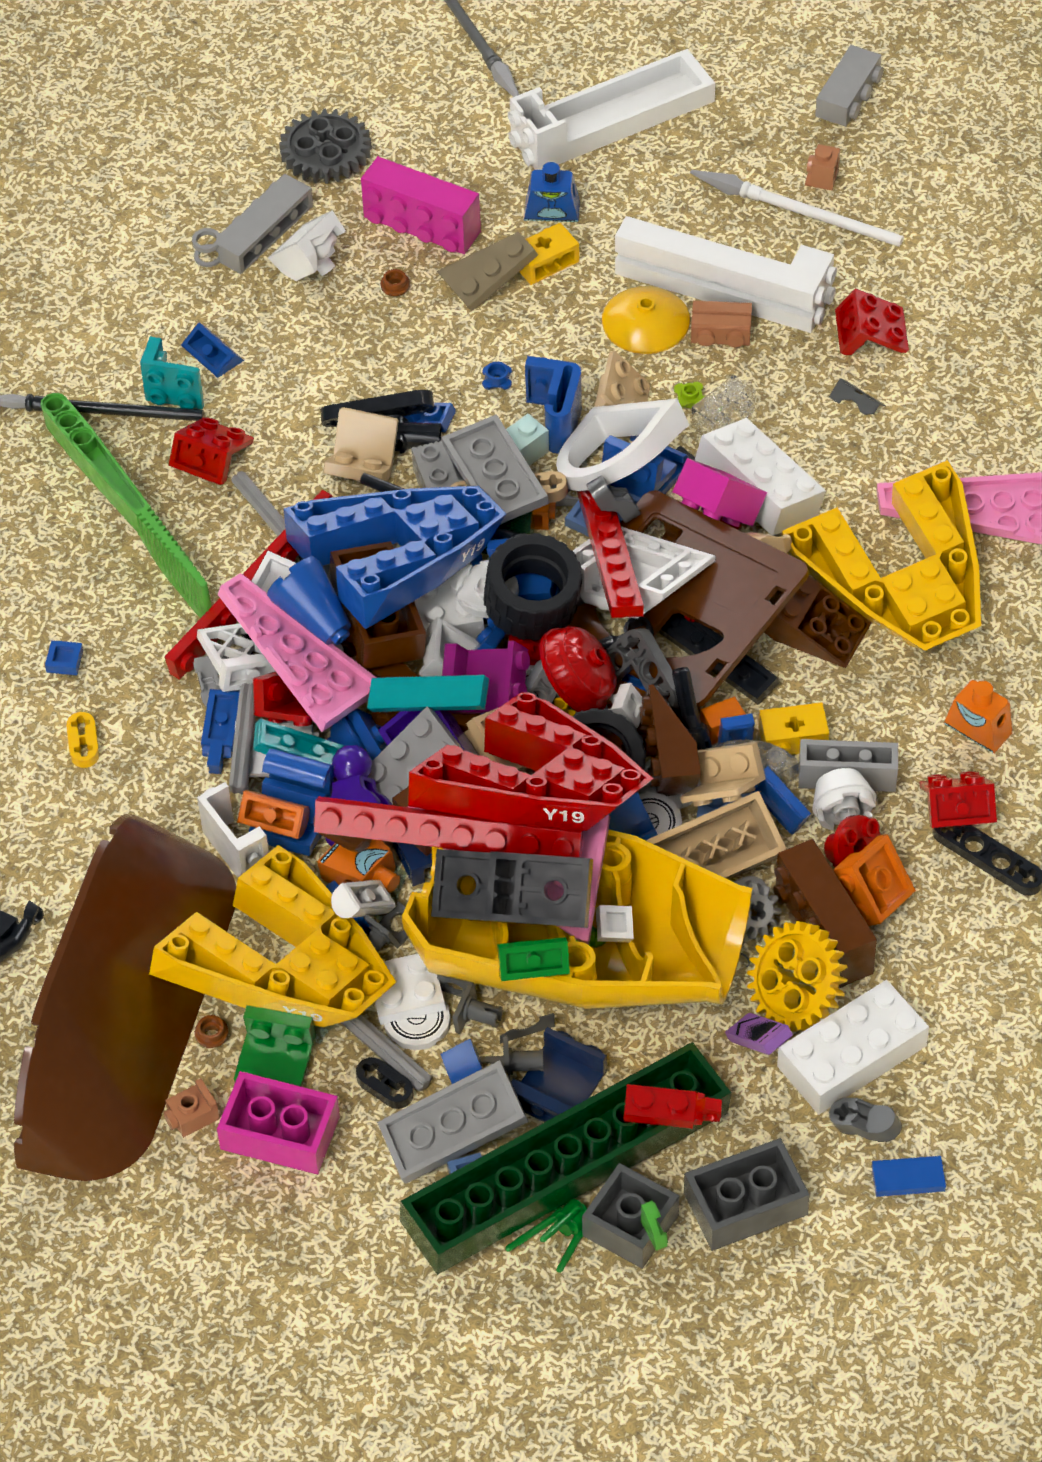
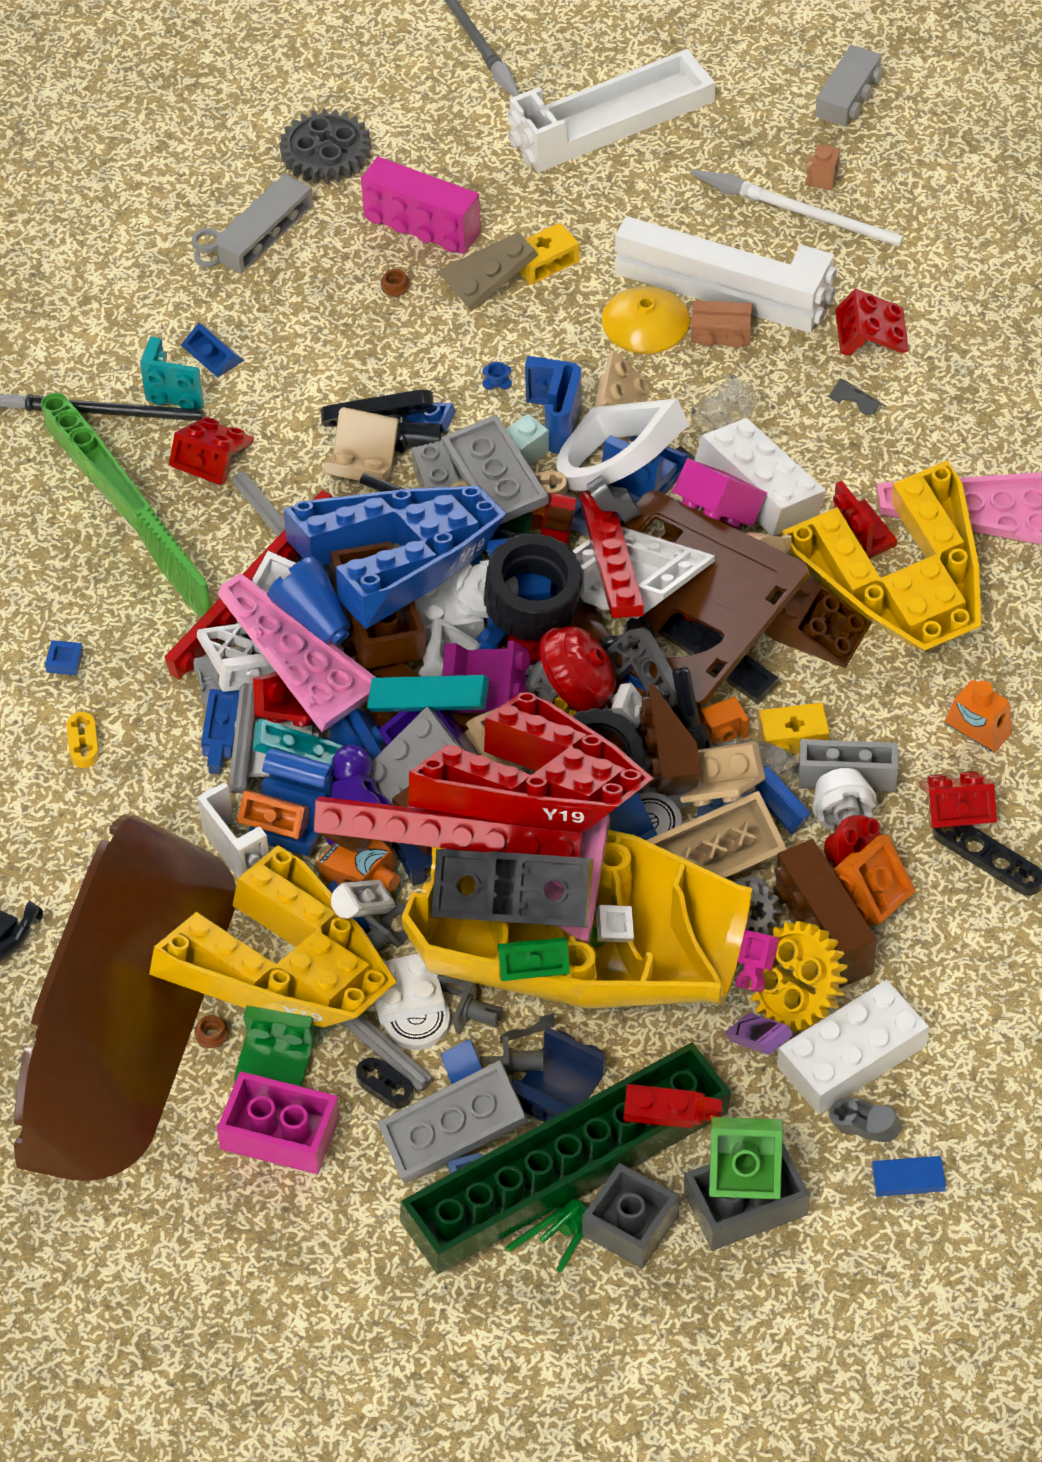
(191, 1109): nougat brick -> none
(309, 248): white brick -> none
(552, 195): blue torso -> none
(558, 517): none -> leg
(649, 1220): bright green tile -> none
(688, 400): lime plate -> none
(736, 728): blue plate -> none
(745, 1158): none -> bright green slope
(757, 954): none -> dark pink plate
(863, 521): none -> red bracket

